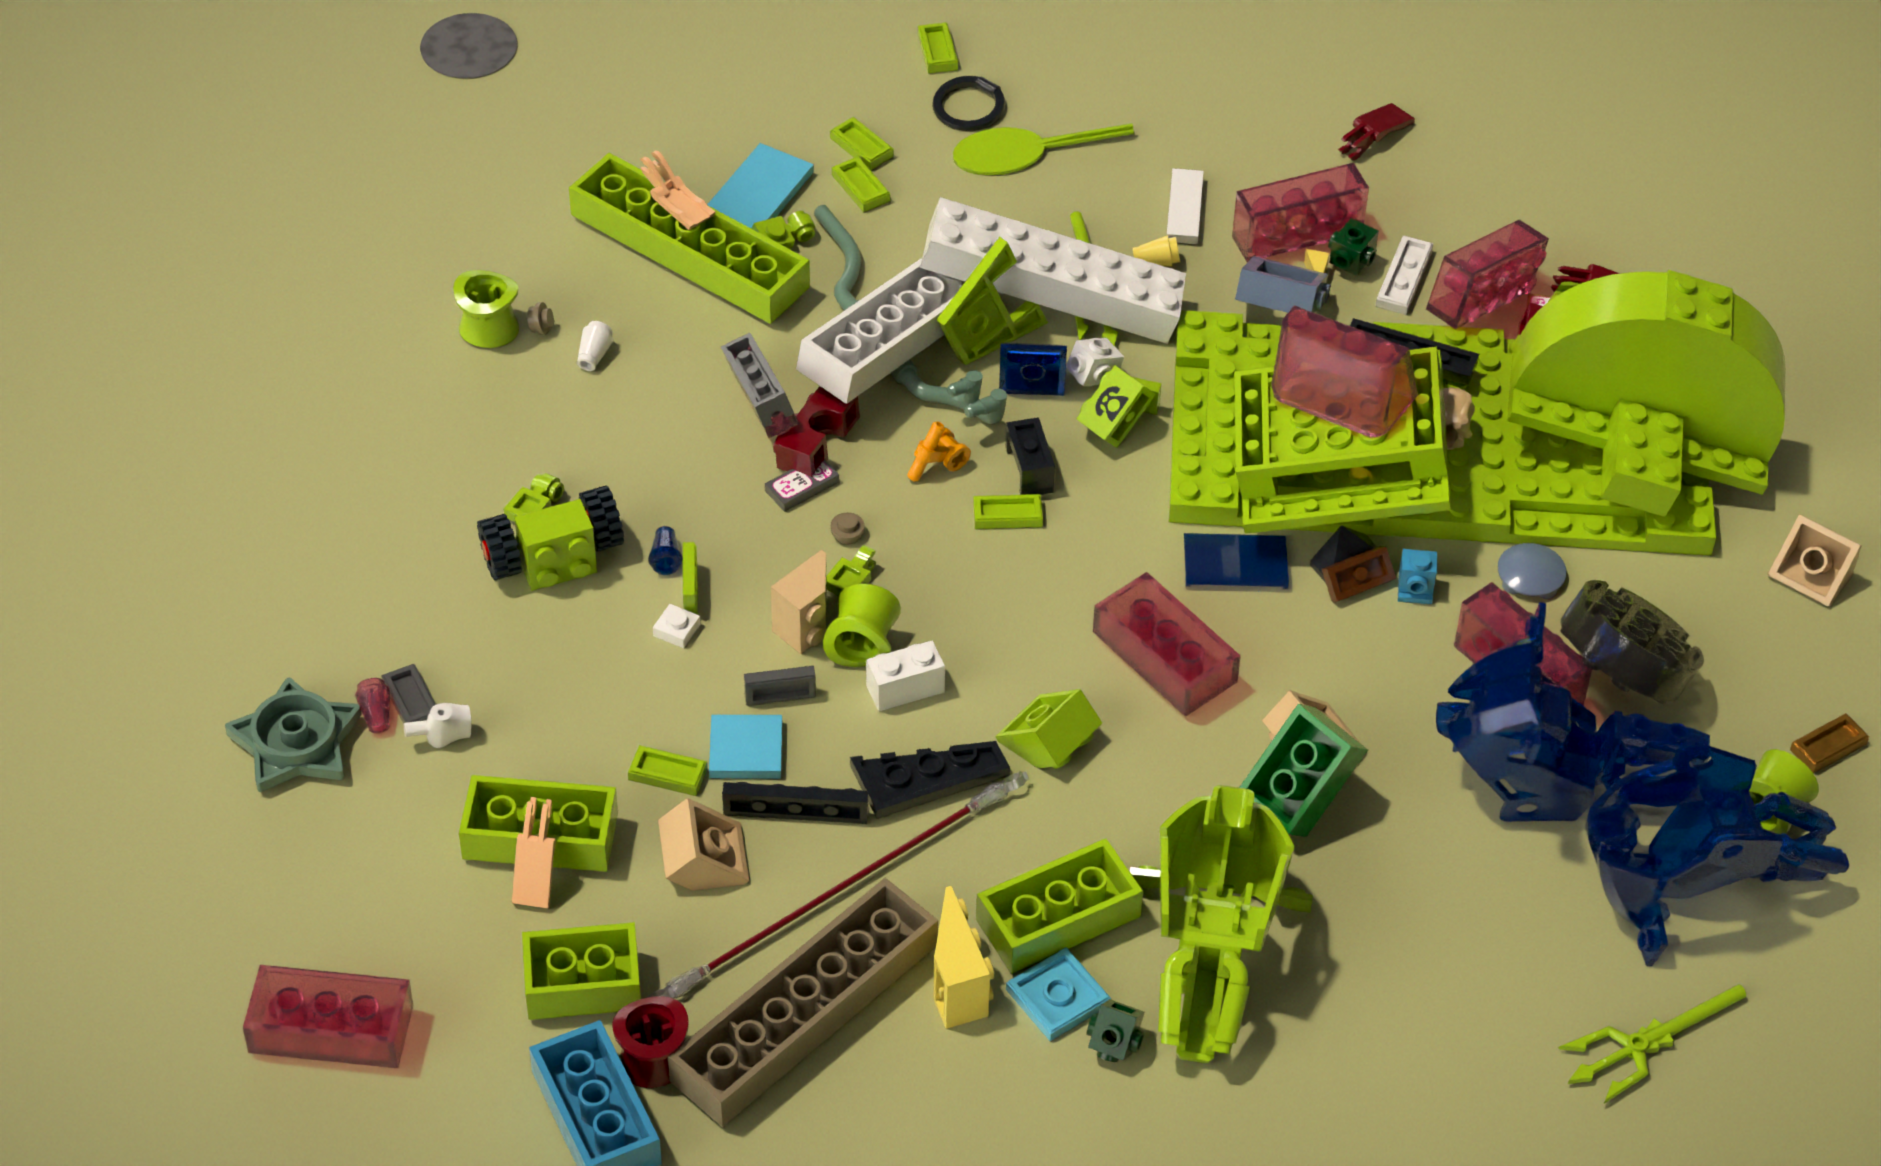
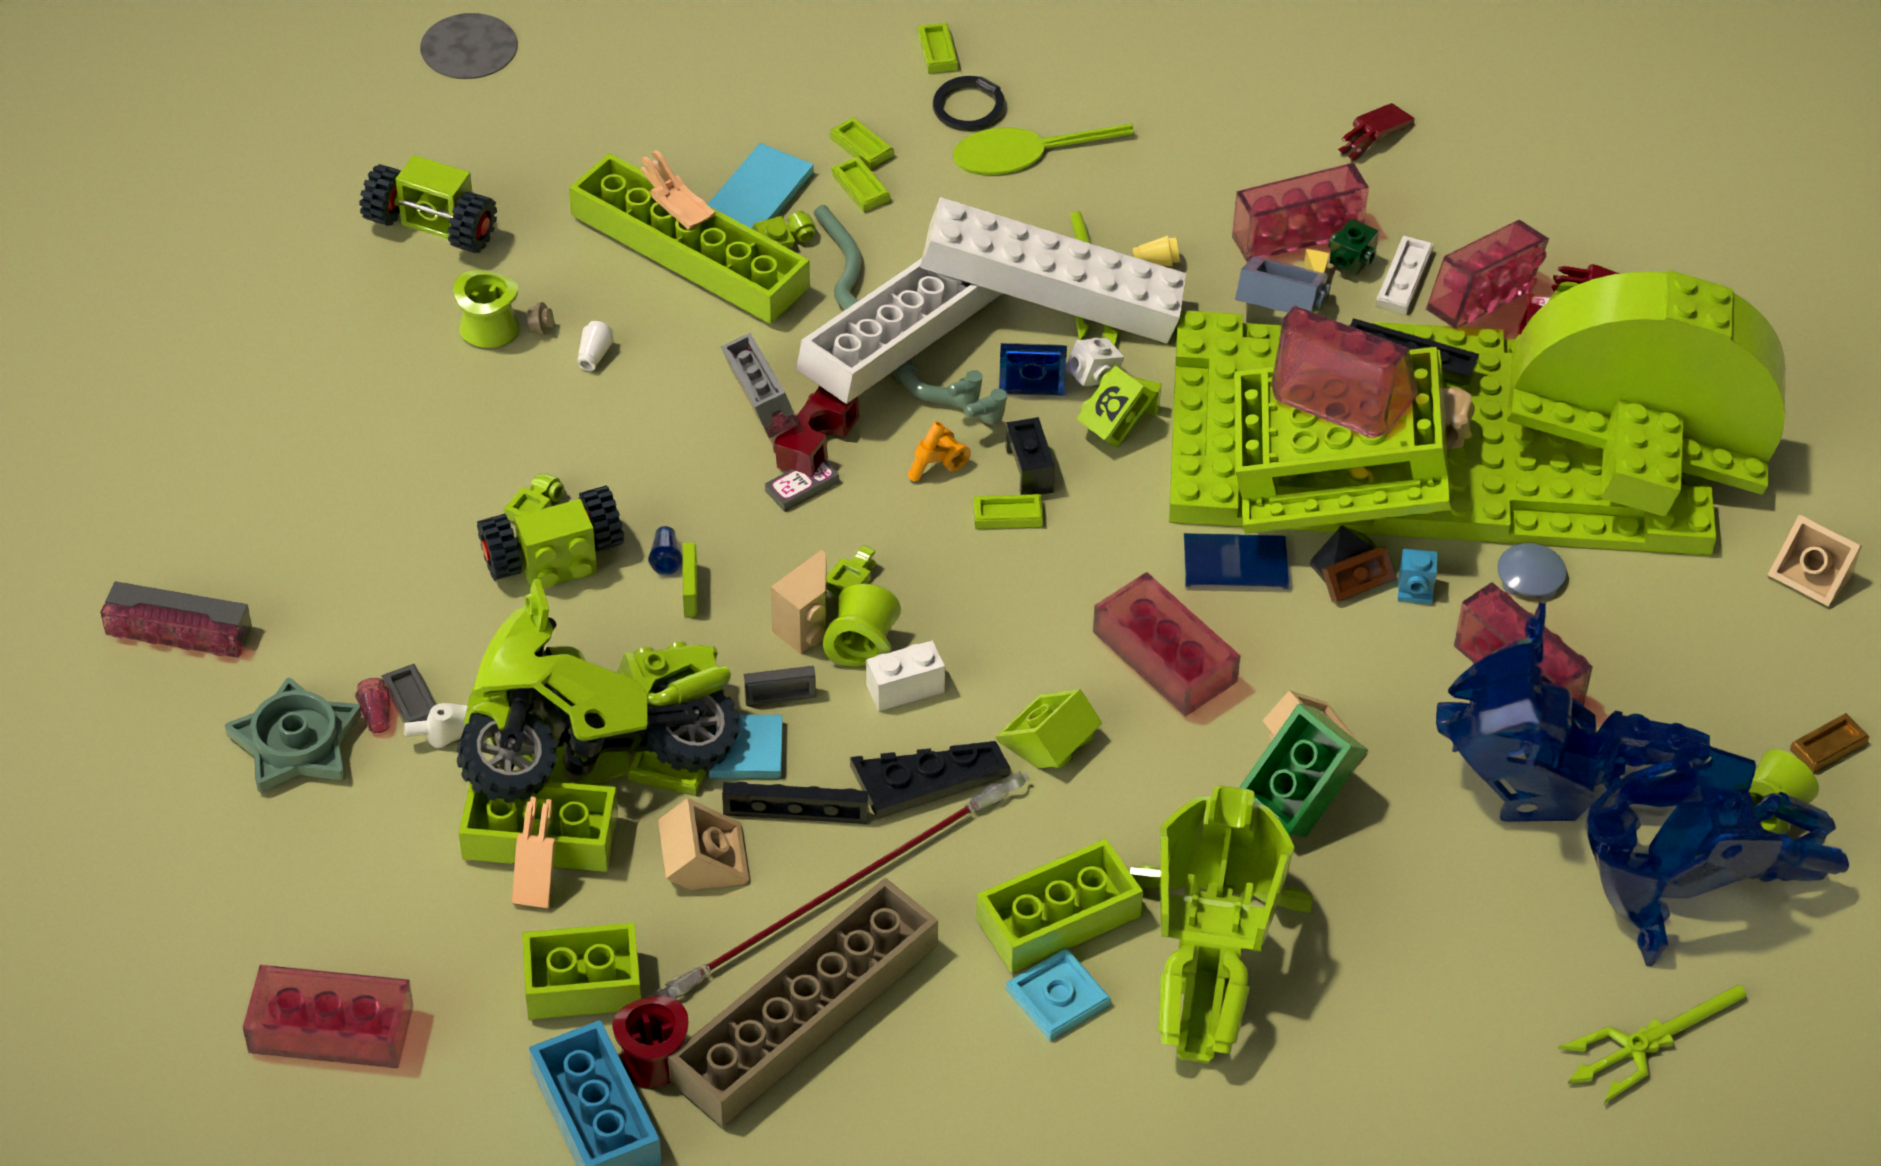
(176, 619): none -> clear pink piece
(431, 200): none -> brick
(586, 713): none -> piece
(676, 626): white plate -> none
(847, 528): dark tan plate -> none
(960, 971): light yellow slope -> none
(976, 315): lime wing -> none
(1115, 1031): dark green brick -> none
(1185, 205): white tile -> none
(1631, 642): clear smoke brick -> none

